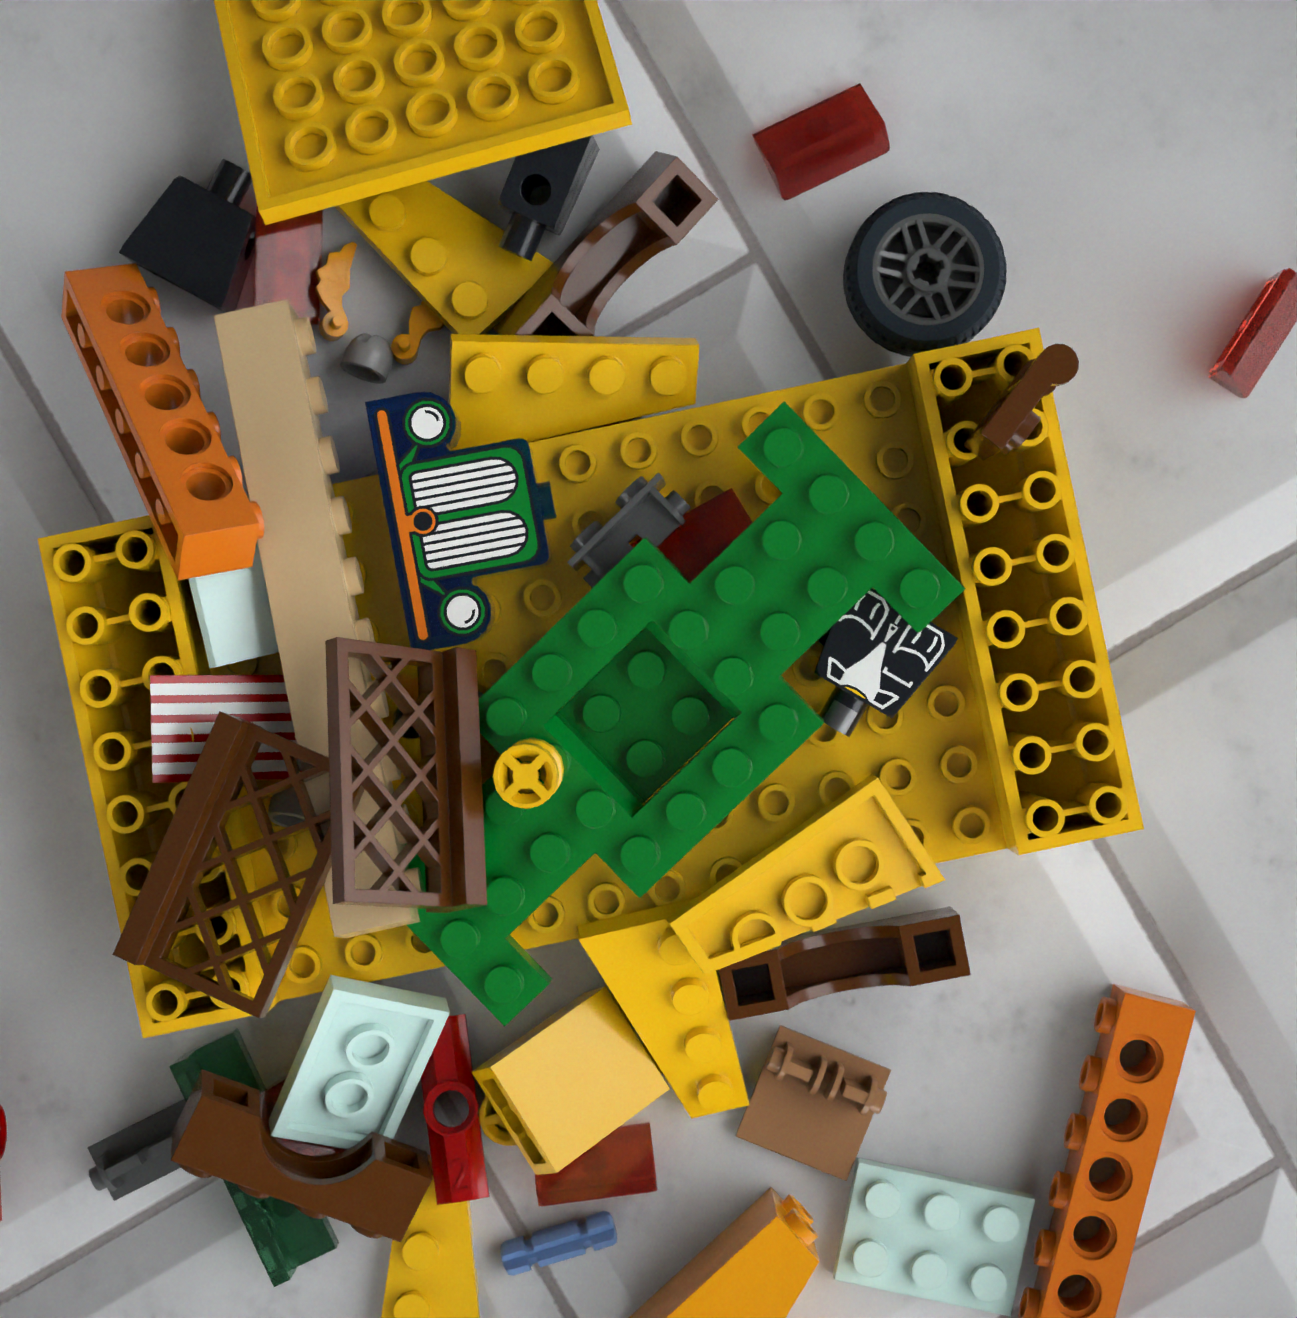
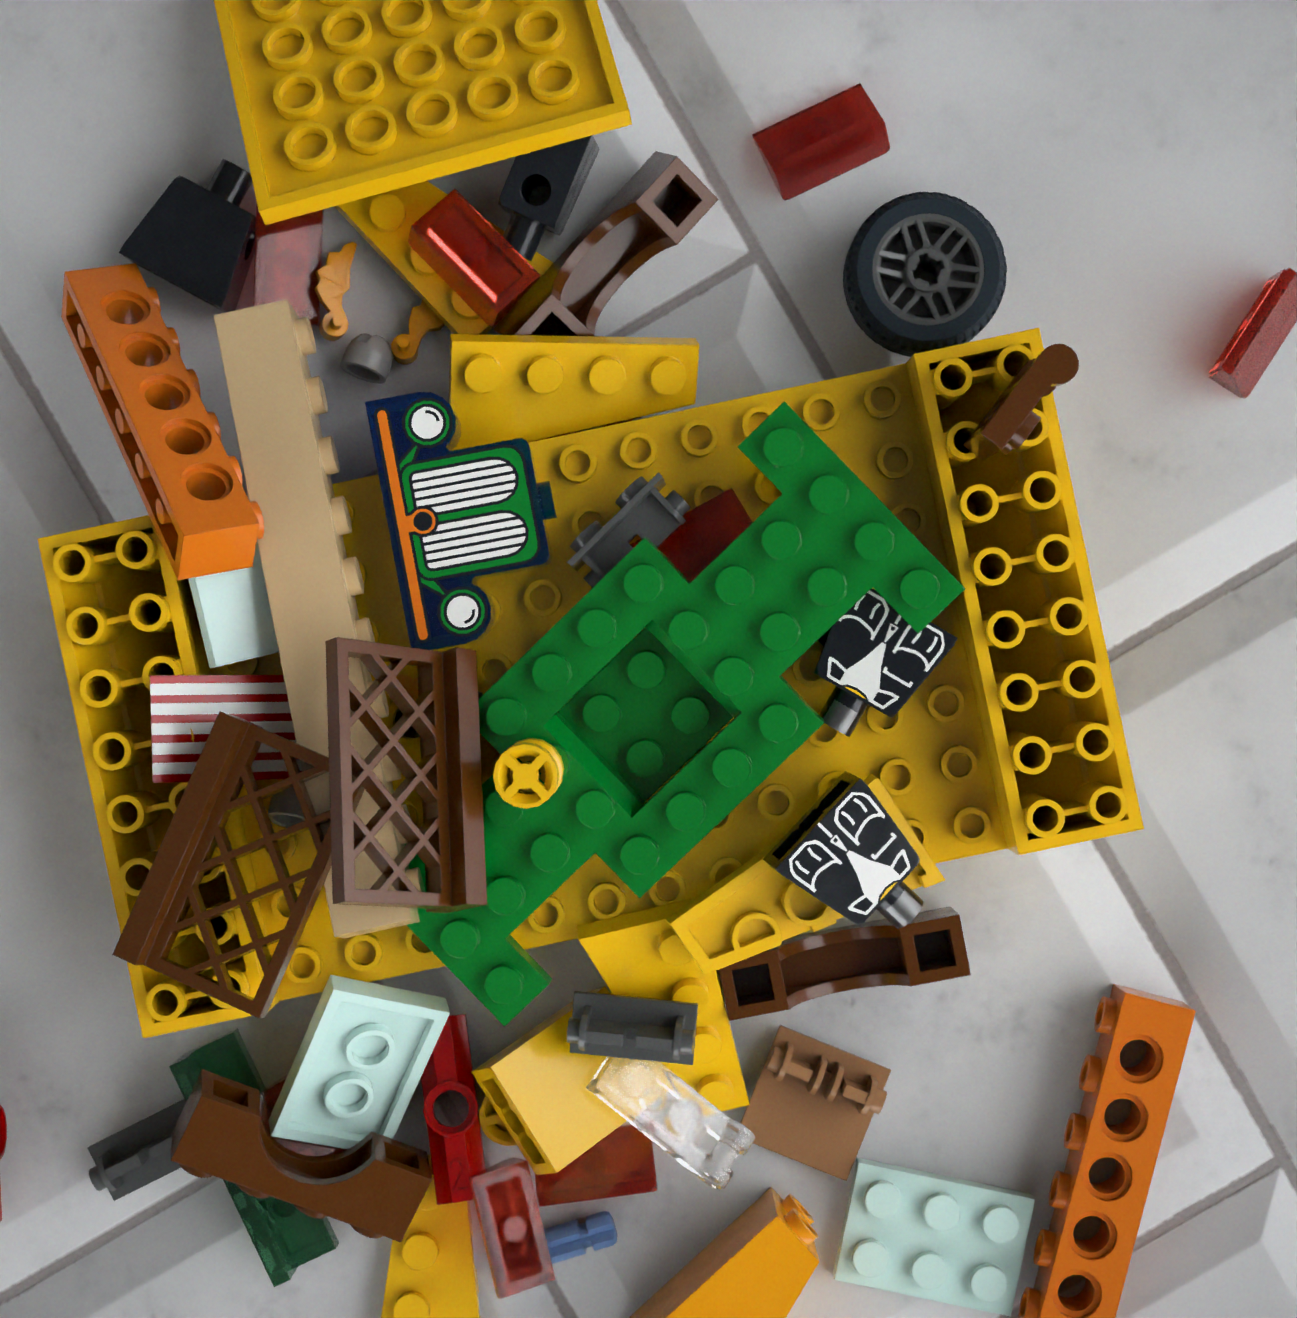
(472, 257): none -> clear red slope
(511, 1227): none -> clear red slope
(633, 1027): none -> dark grey hinge
(672, 1116): none -> clear plate
(850, 855): none -> black torso

